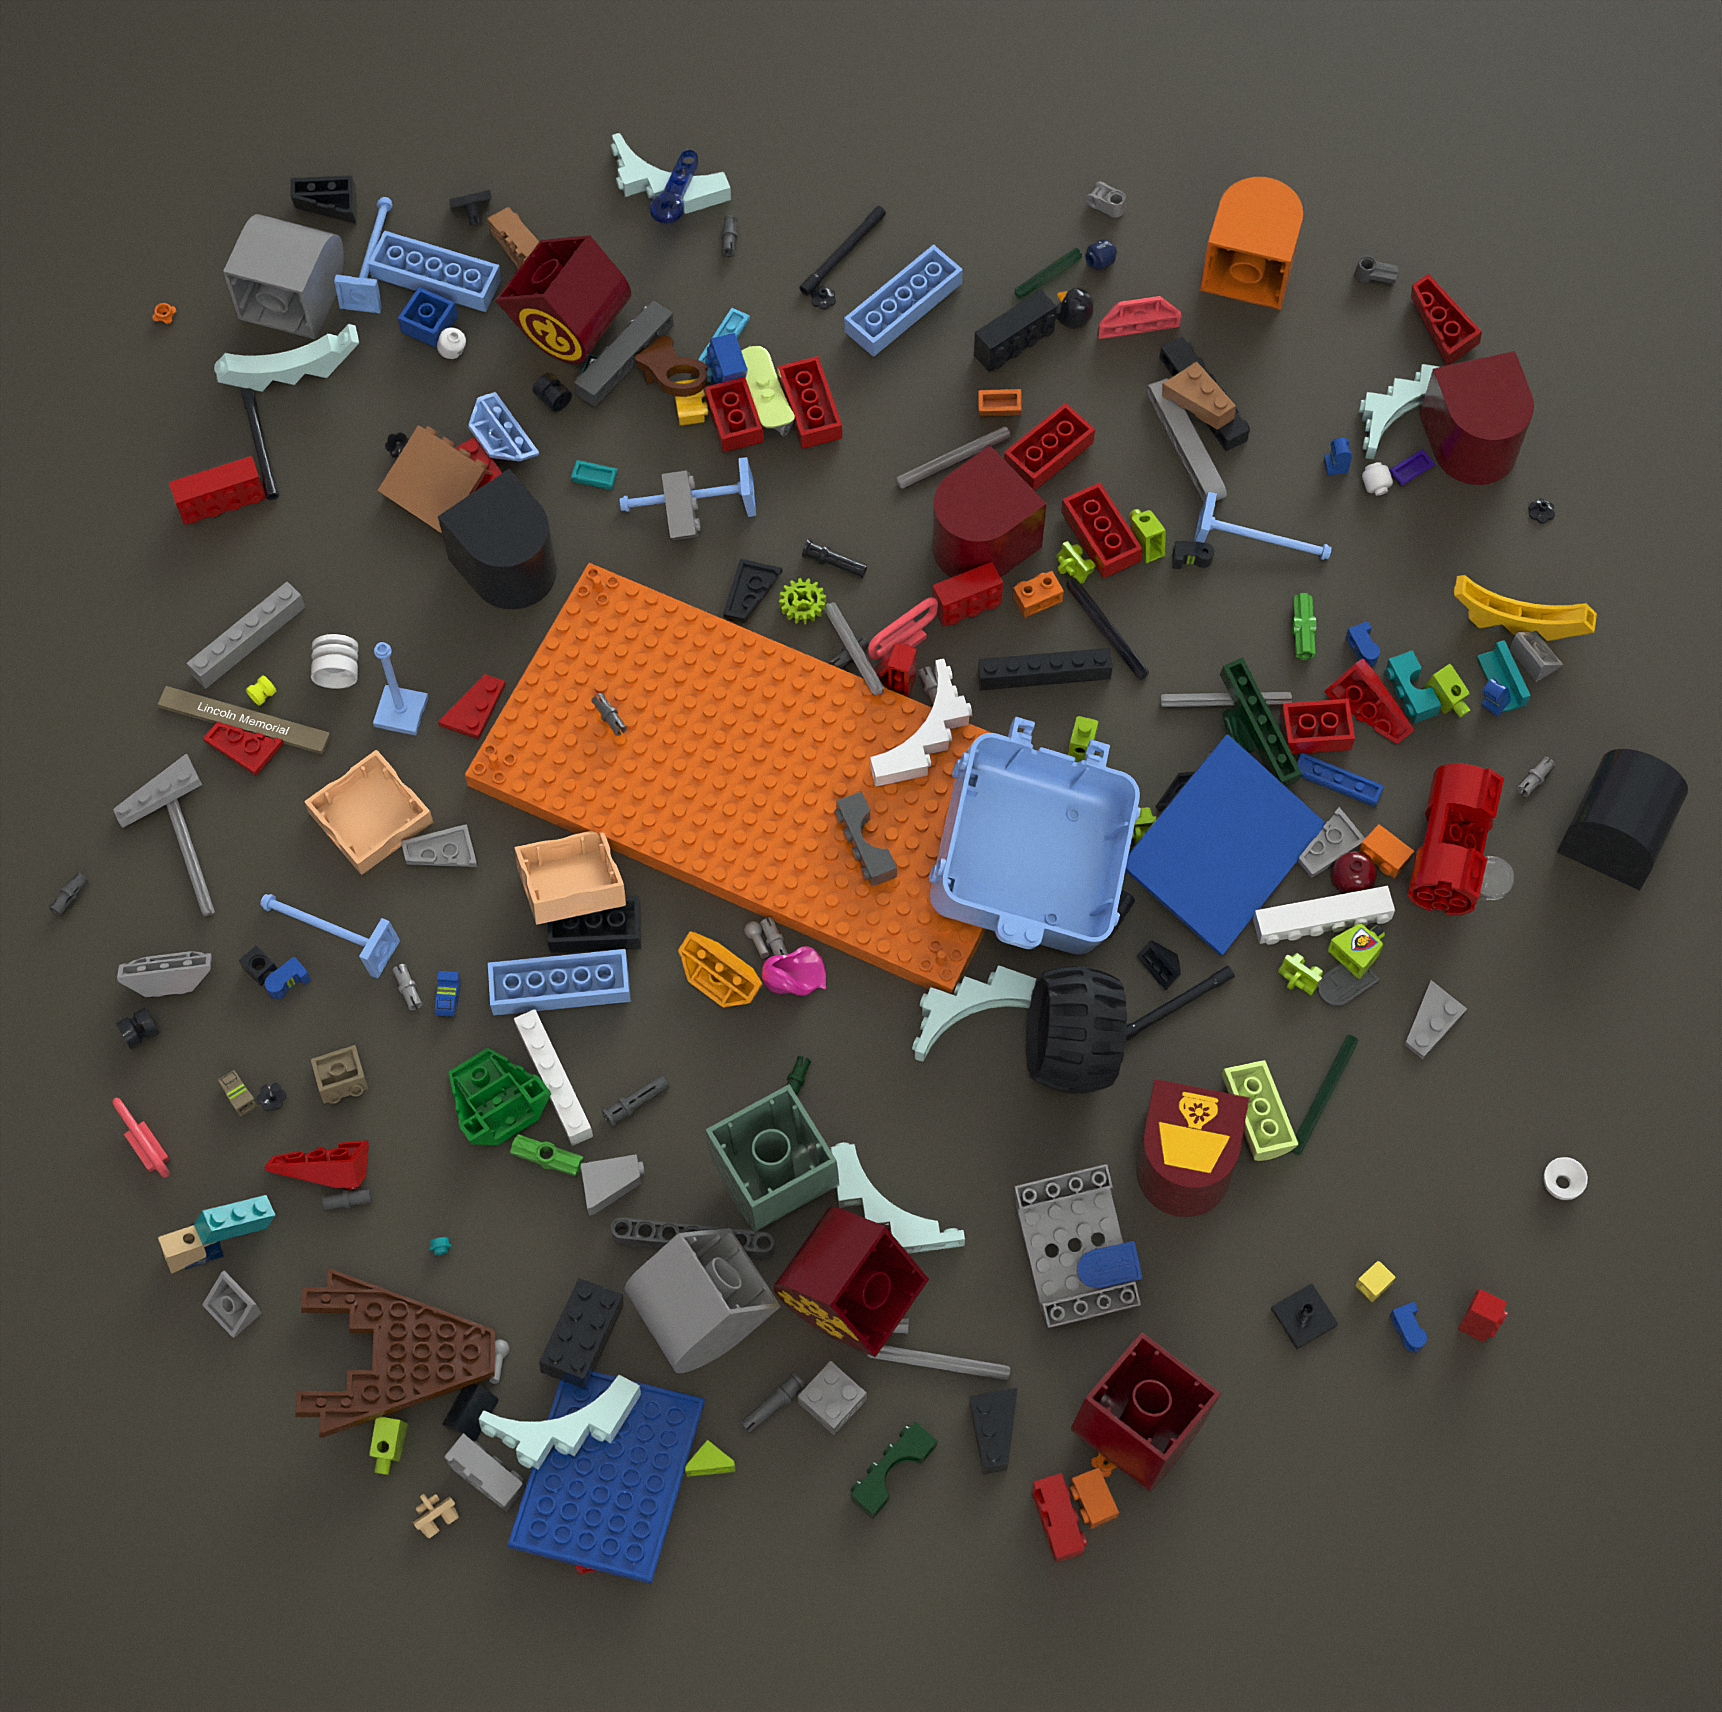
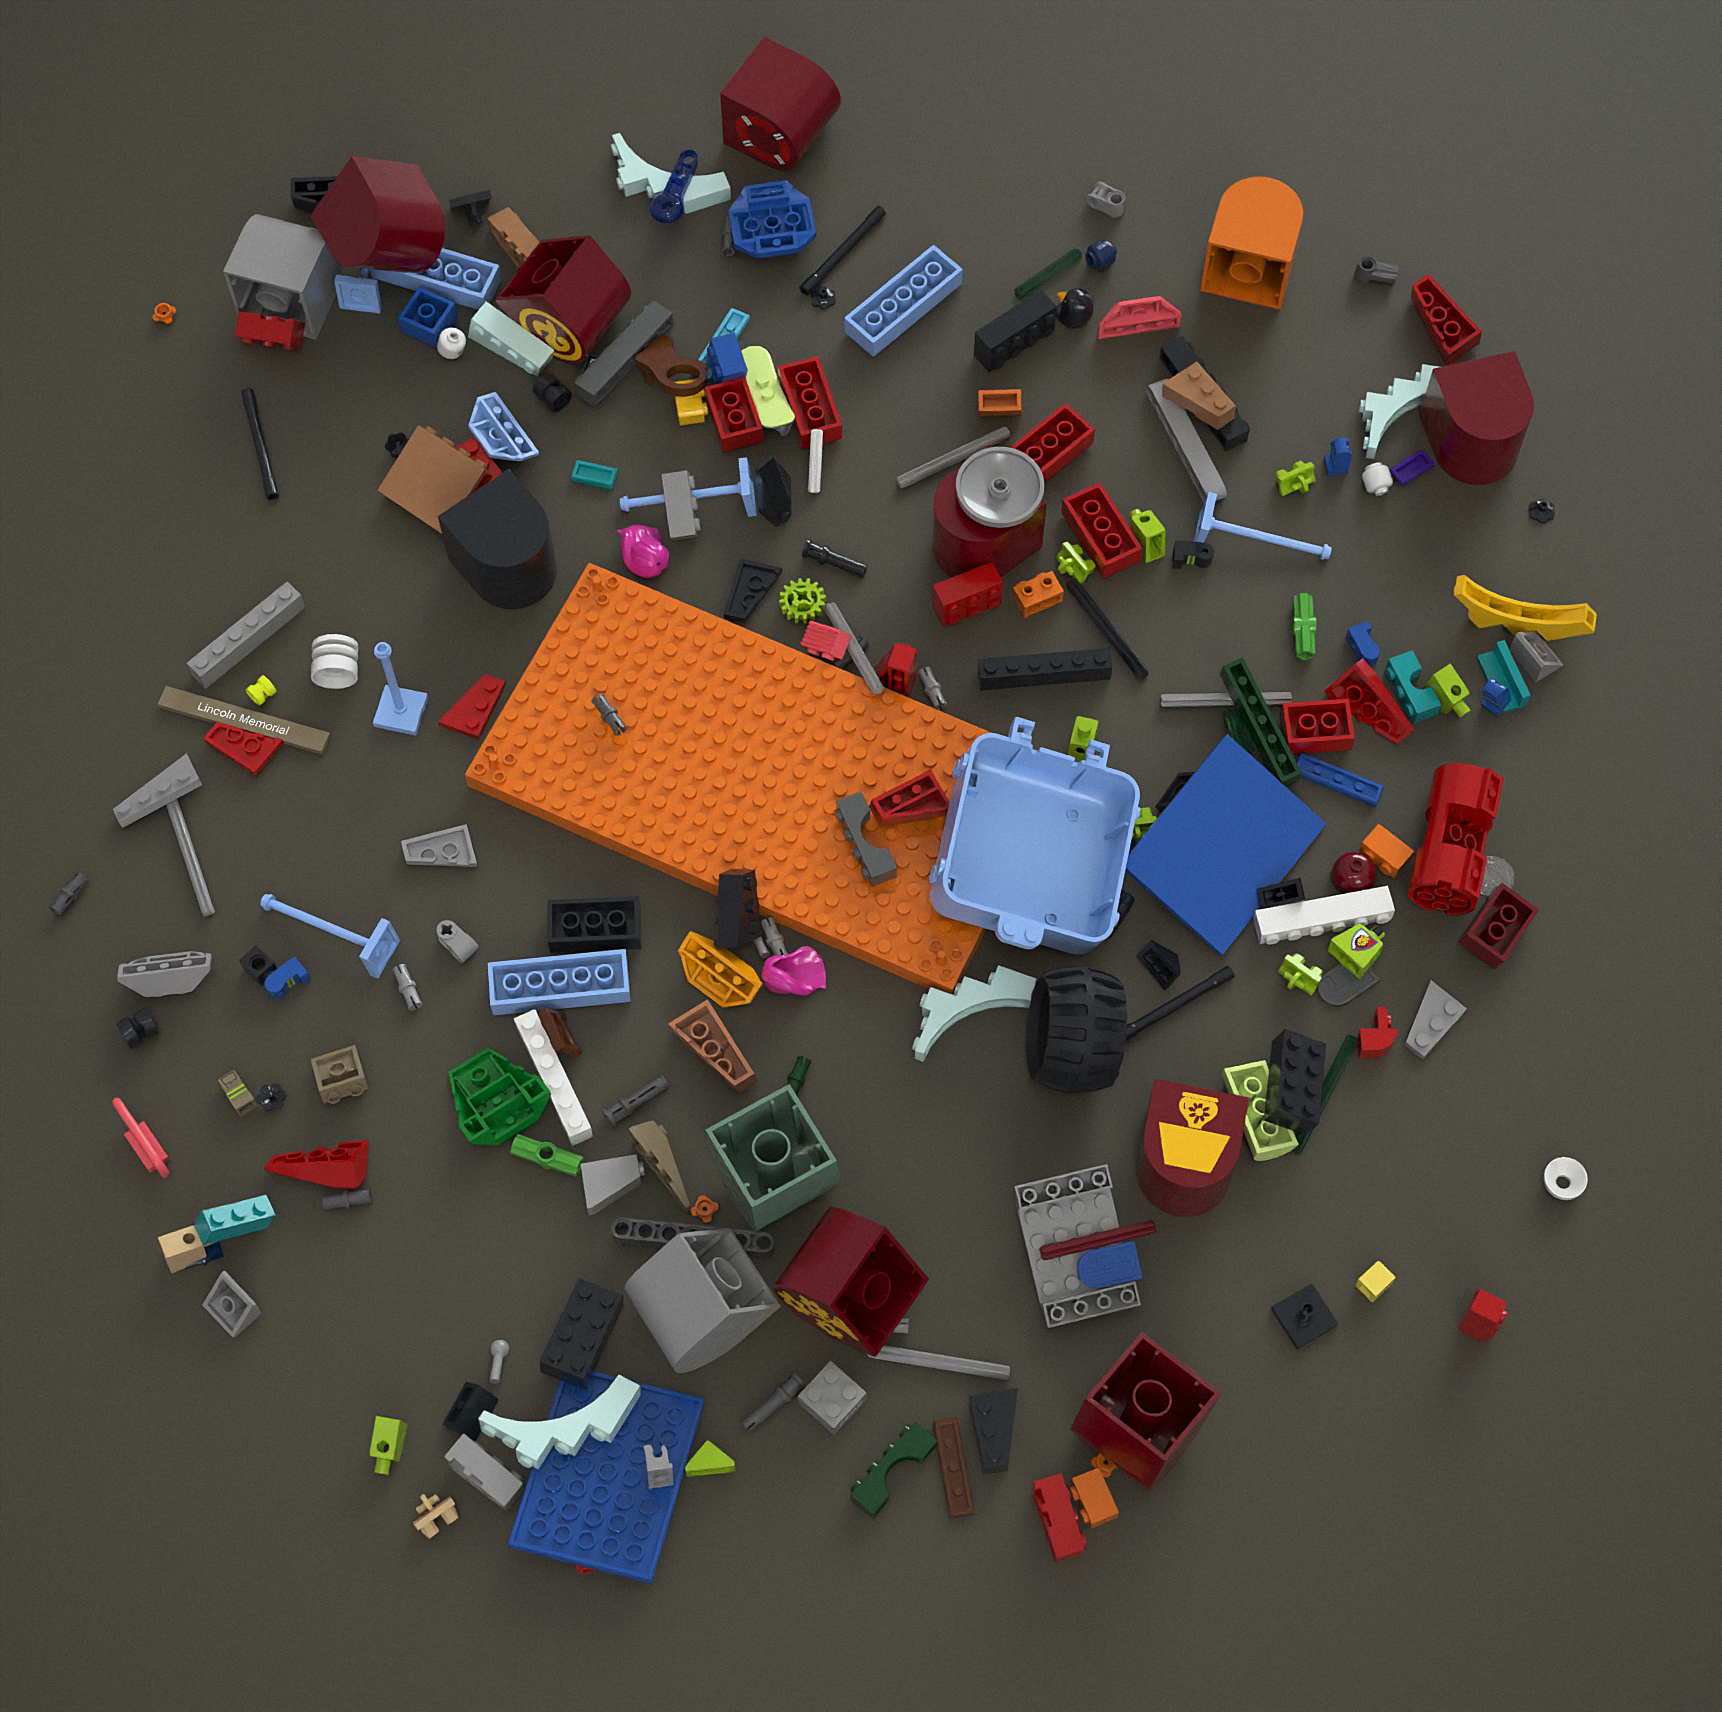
(217, 490): red brick -> none
(270, 330): none -> red wedge
(316, 359): light aqua arch -> none
(368, 812): light nougat tile -> none
(381, 217): none -> dark red brick
(415, 1353): reddish brown wing -> none
(440, 1245): teal plate -> none
(447, 993): blue leg -> none
(457, 943): none -> light grey piece
(509, 340): none -> light aqua wedge
(560, 1035): none -> reddish brown plate
(569, 877): light nougat tile -> none
(643, 550): none -> dark pink piece
(655, 1149): none -> dark tan wedge
(658, 1469): none -> light grey hinge
(703, 1202): none -> orange plate
(710, 1040): none -> nougat wedge
(739, 908): none -> black wedge
(768, 206): none -> blue piece
(773, 491): none -> black wedge
(777, 105): none -> dark red brick
(815, 460): none -> white axle
(825, 640): none -> coral brick
(909, 634): coral bar -> none
(911, 801): none -> red wedge
(911, 1231): light aqua arch -> none
(912, 757): white arch -> none
(953, 1467): none -> reddish brown tile
(999, 487): none -> light grey dish
(1097, 1240): none -> dark red axle
(1281, 893): none -> black slope
(1295, 1082): none -> black brick
(1298, 478): none -> lime hips
(1334, 840): light grey wing -> none
(1378, 1040): none -> red brick
(1407, 1327): blue leg -> none
(1498, 925): none -> dark red brick
(1536, 776): light grey pin -> none
(1625, 816): black brick -> none

